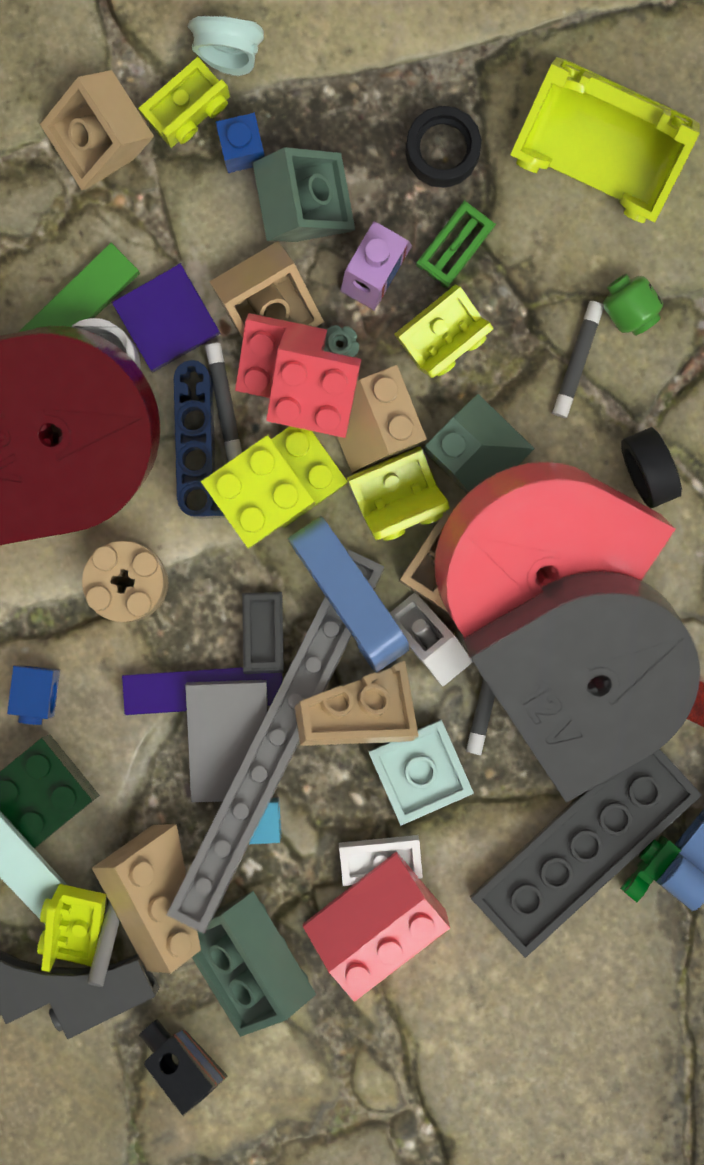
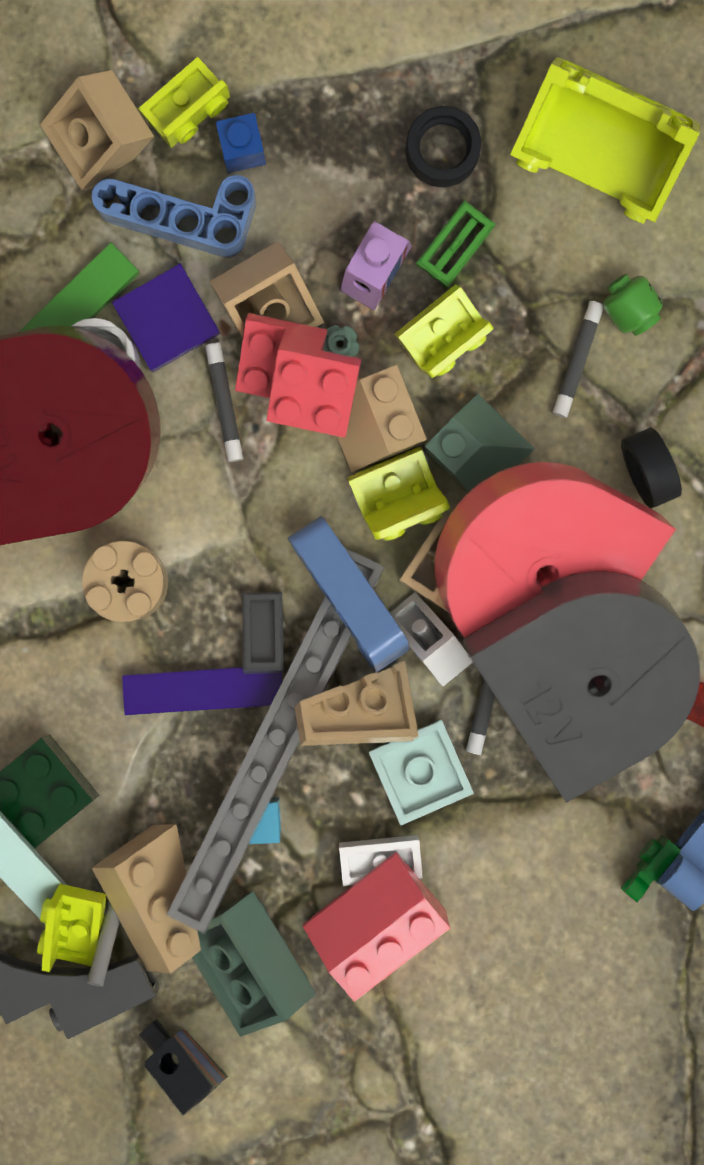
(33, 693): blue brick -> none
(175, 209): none -> medium blue beam
(191, 440): dark blue beam -> none
(220, 731): light grey tile -> none
(226, 42): light aqua hat -> none
(274, 483): neon yellow bracket -> none
(303, 194): sand green slope -> none
(583, 850): dark grey plate -> none

